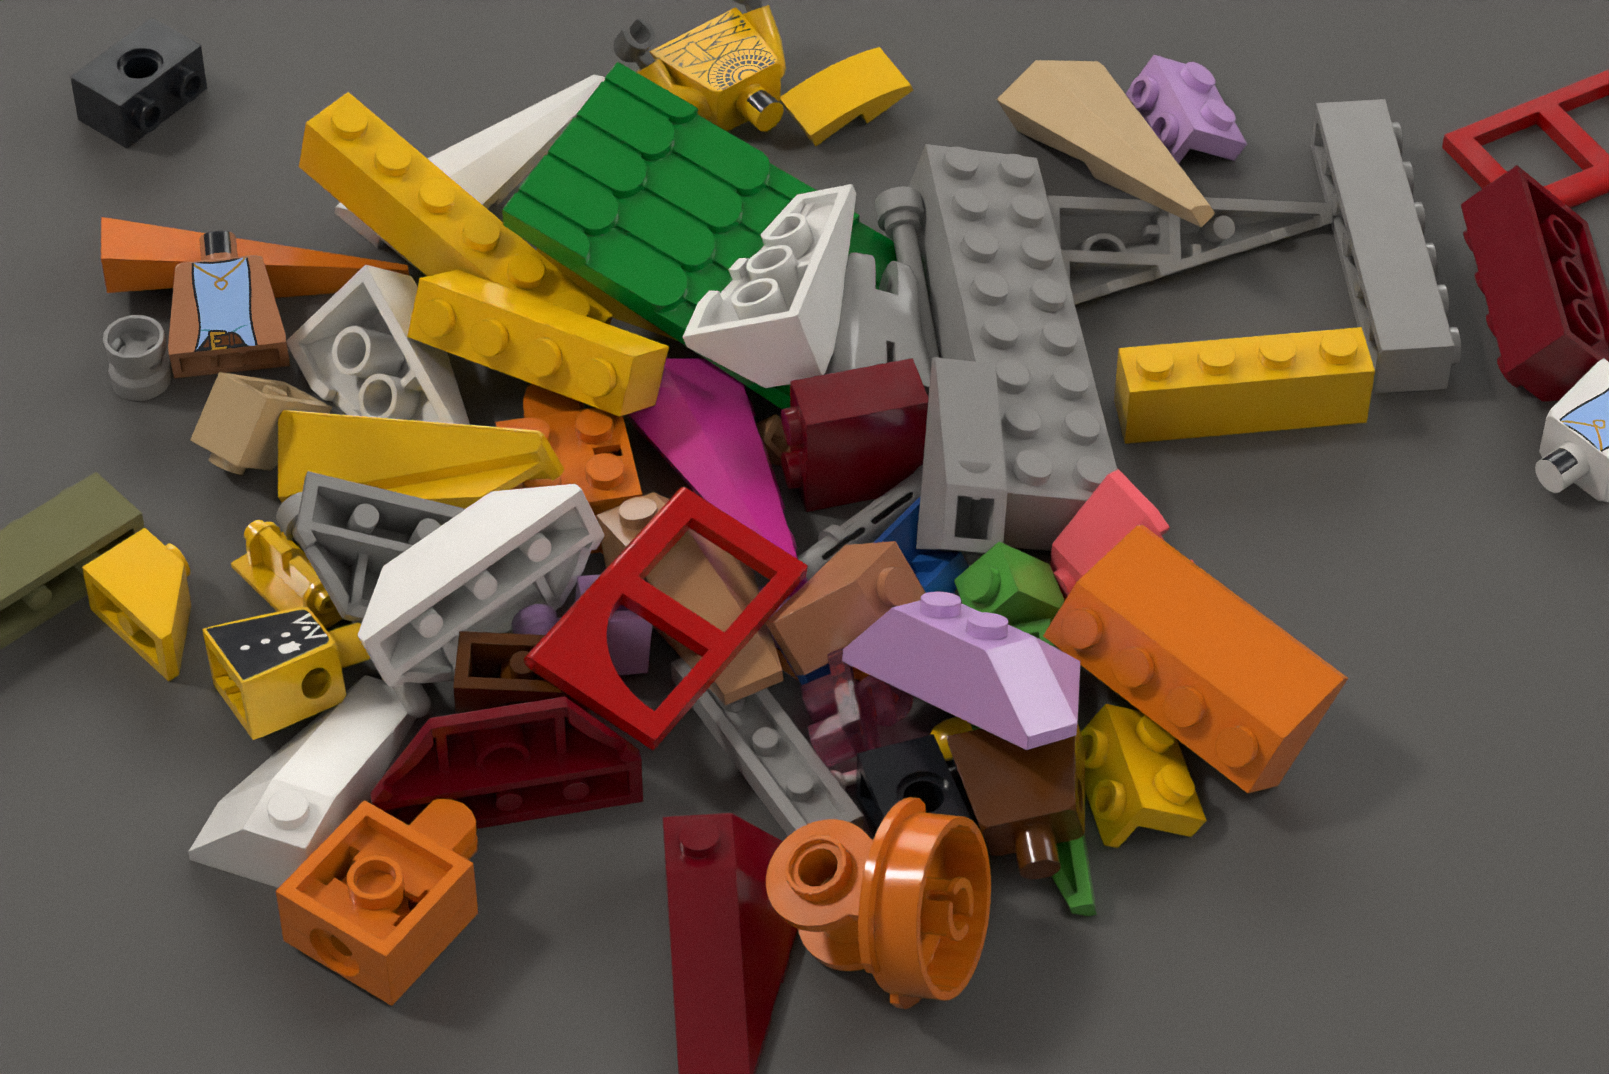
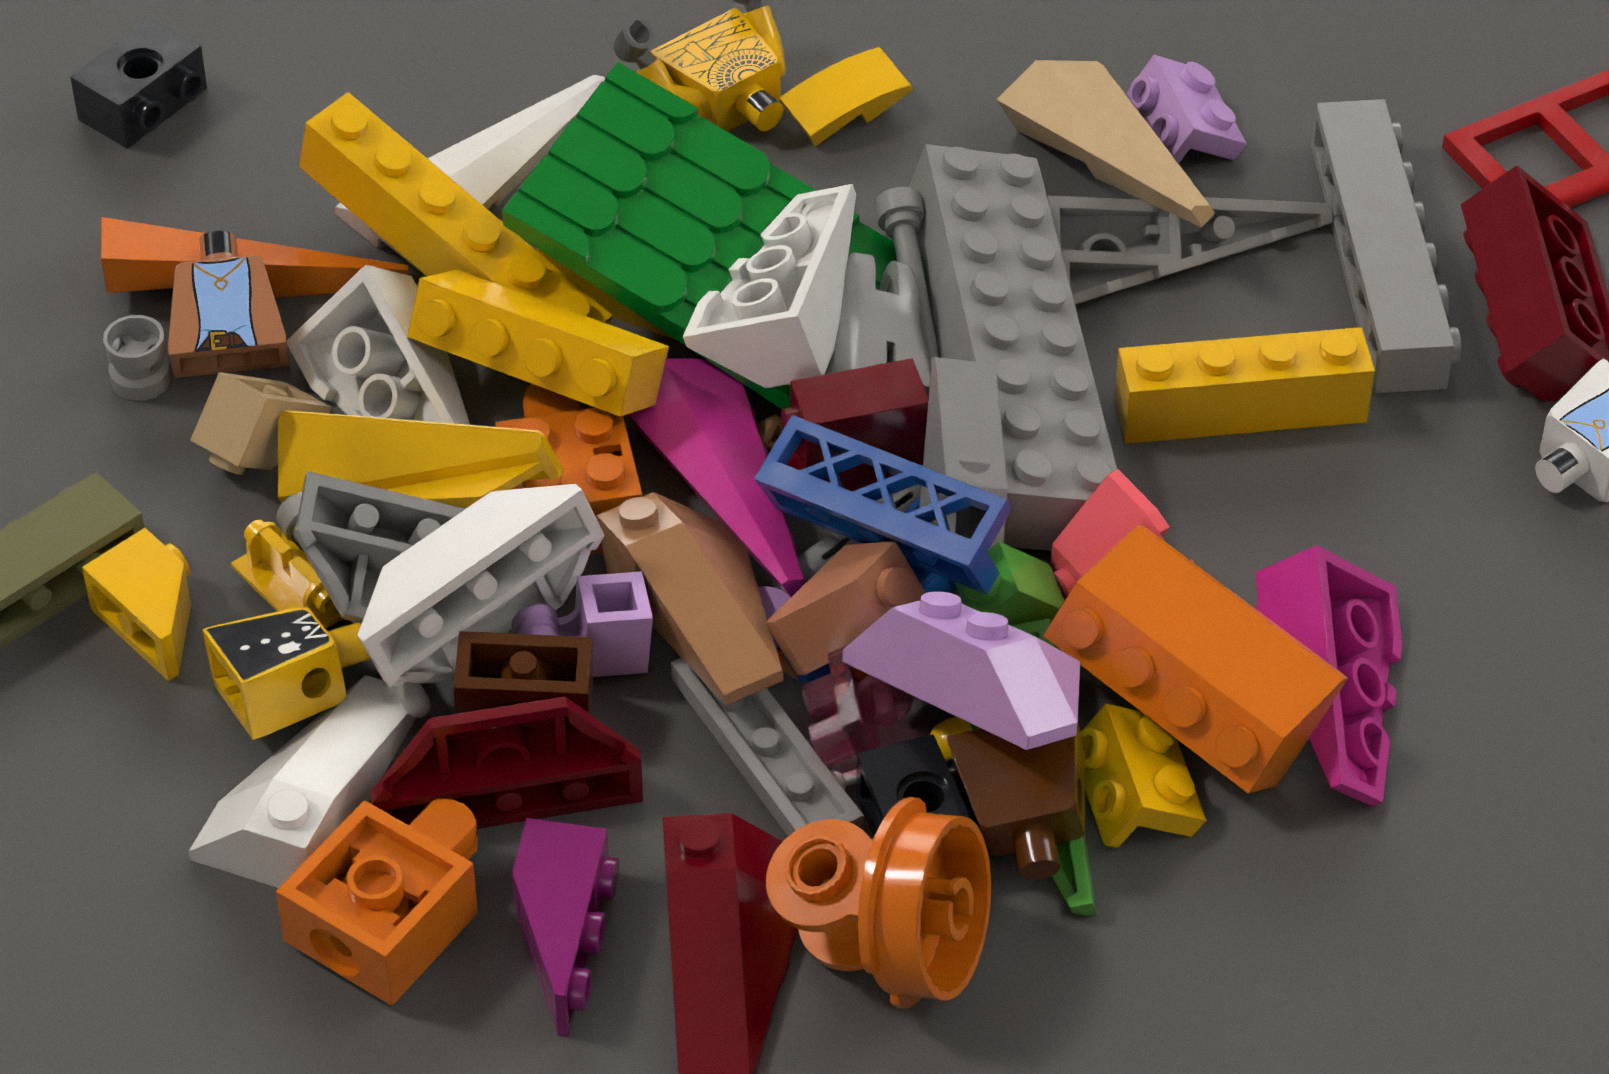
(557, 898): none -> magenta slope
(576, 648): red window -> none
(868, 521): none -> blue fence
(1356, 628): none -> dark pink wedge

